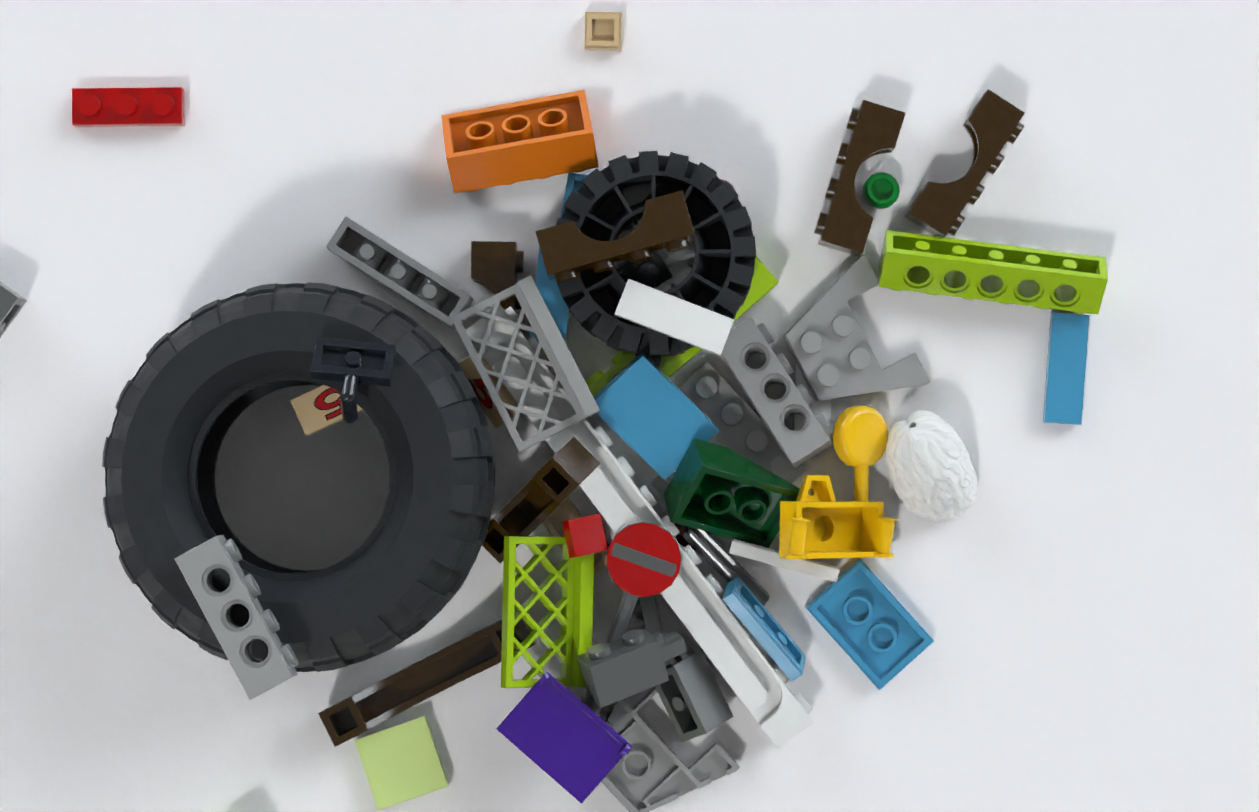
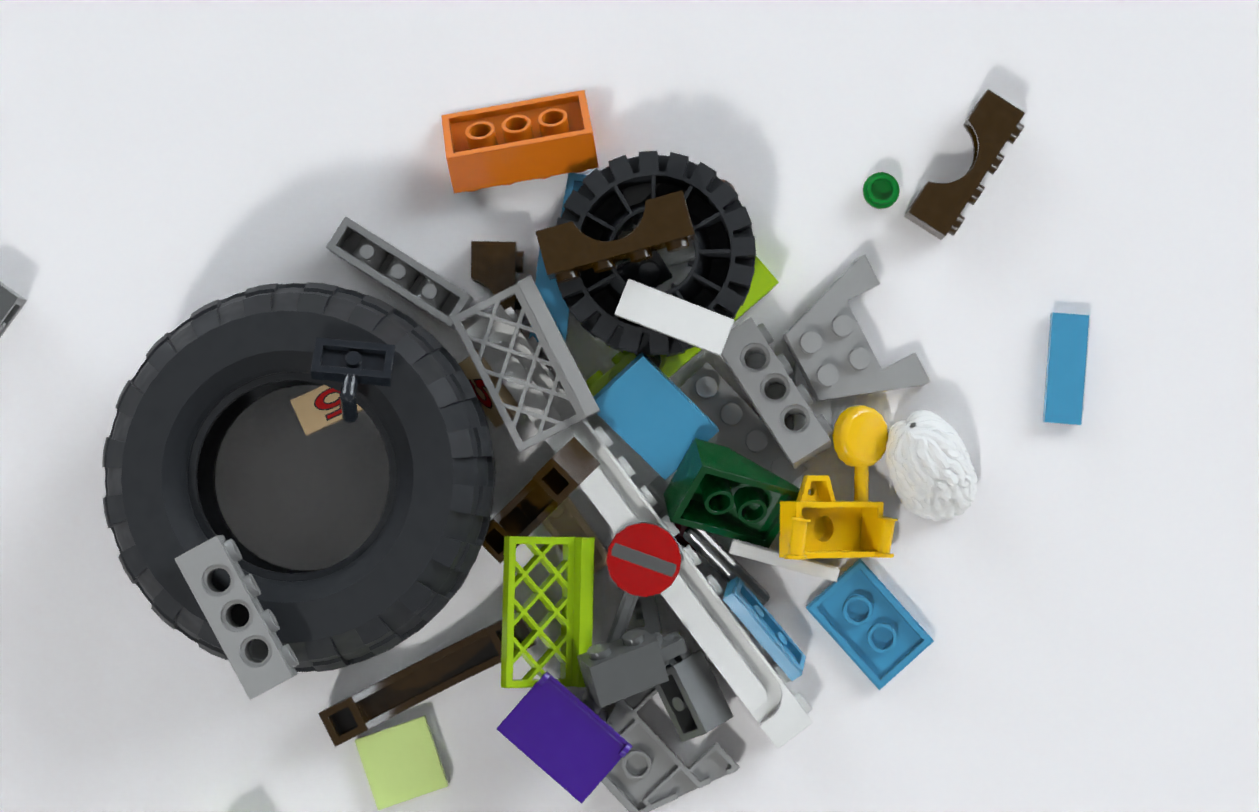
(128, 107): red plate -> none
(584, 535): red tile -> none
(603, 31): tan tile -> none
(846, 222): dark brown arch -> none
(992, 272): lime brick -> none

